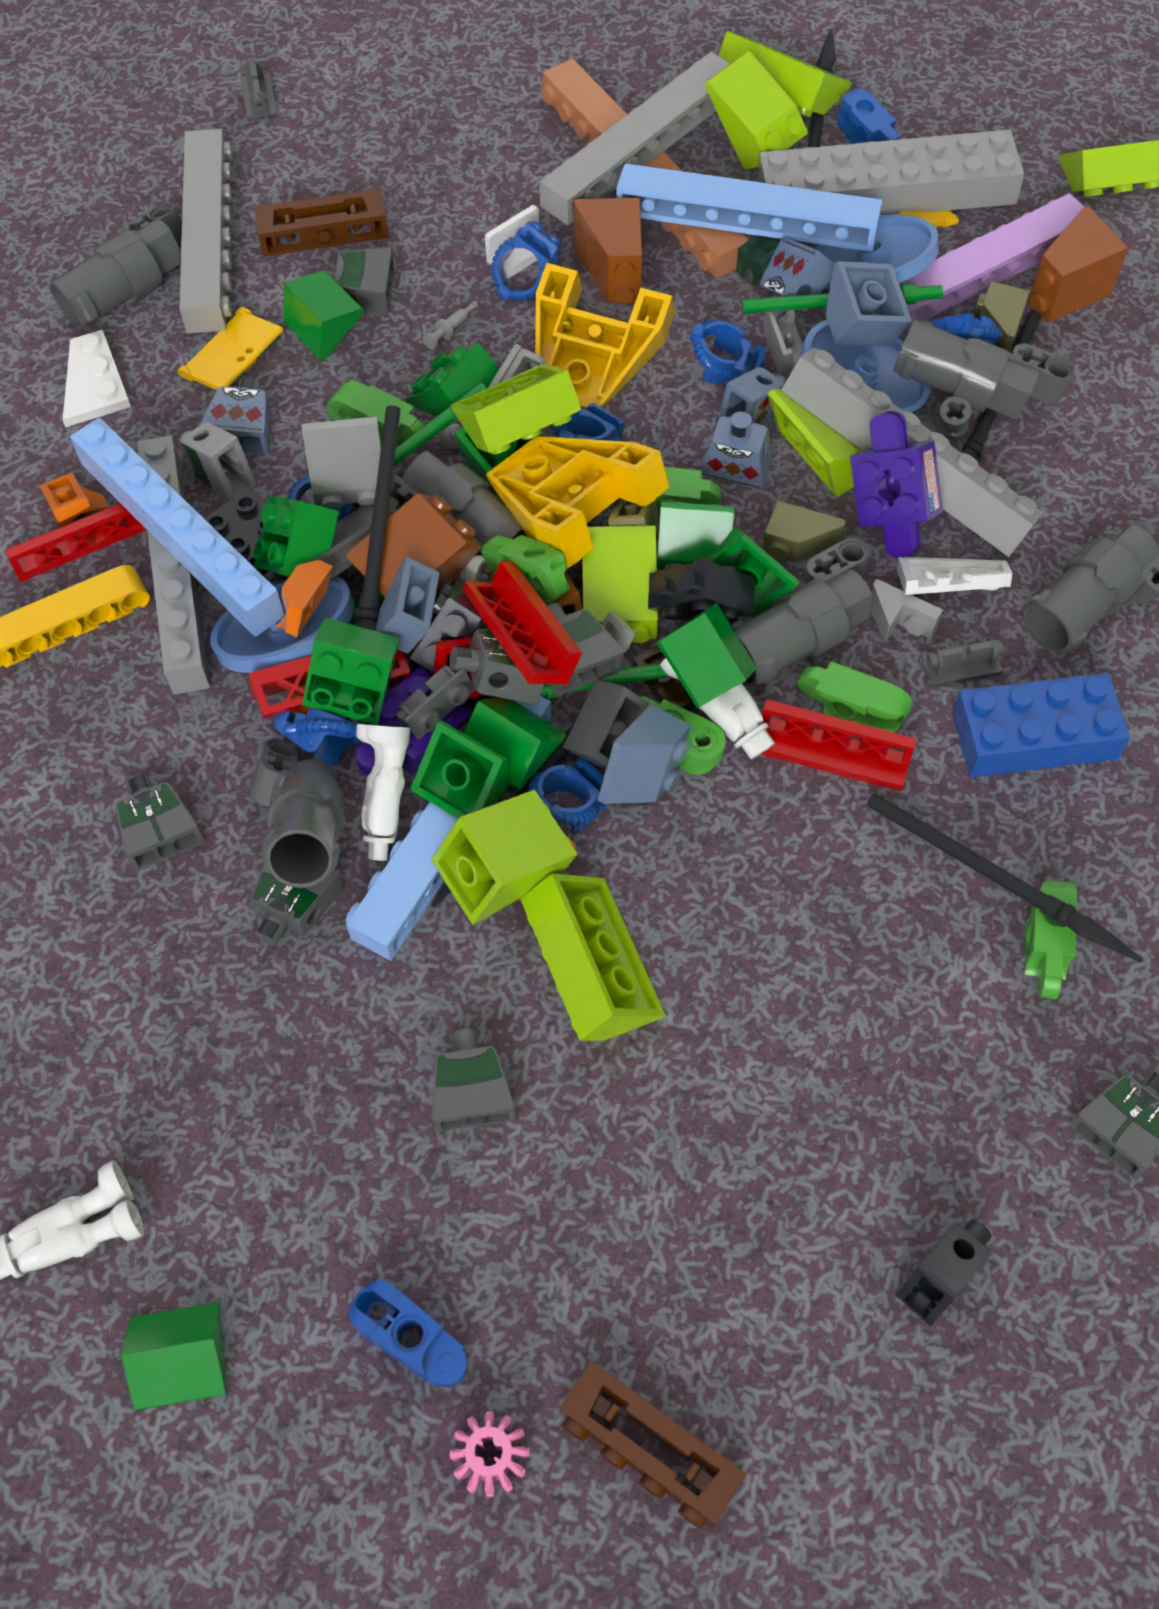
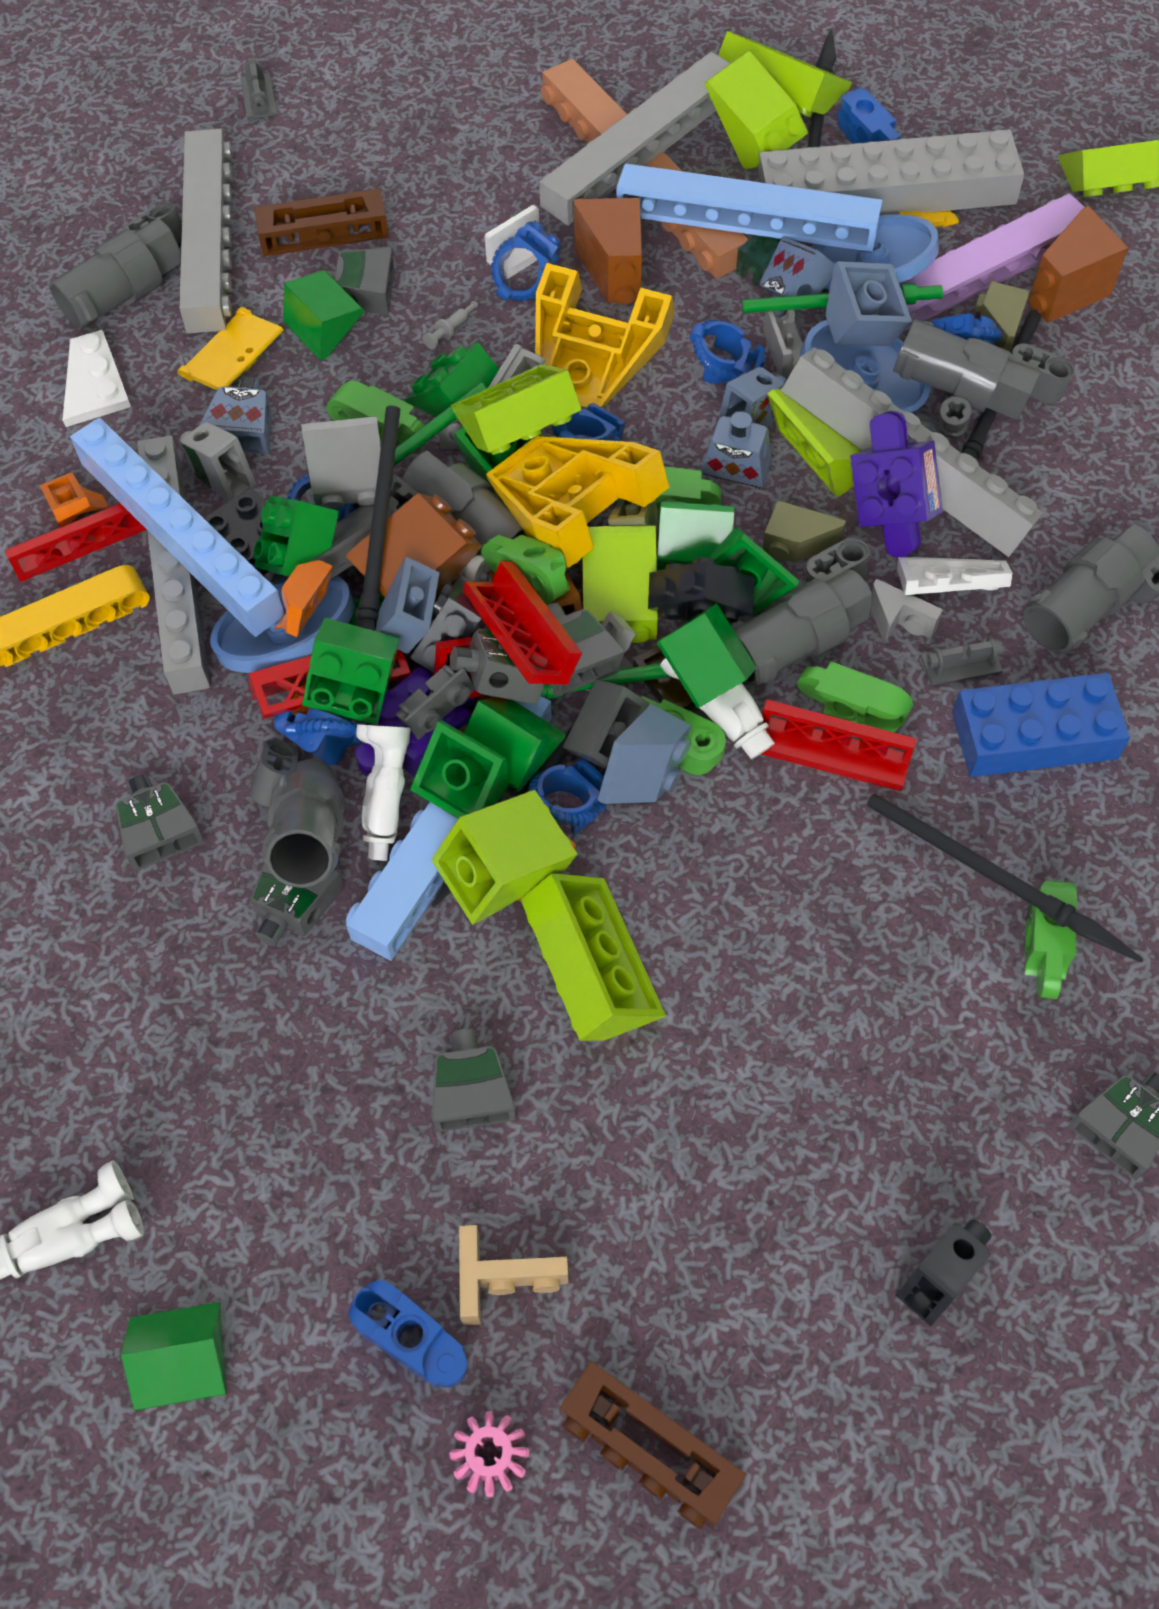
(501, 1275): none -> tan bracket

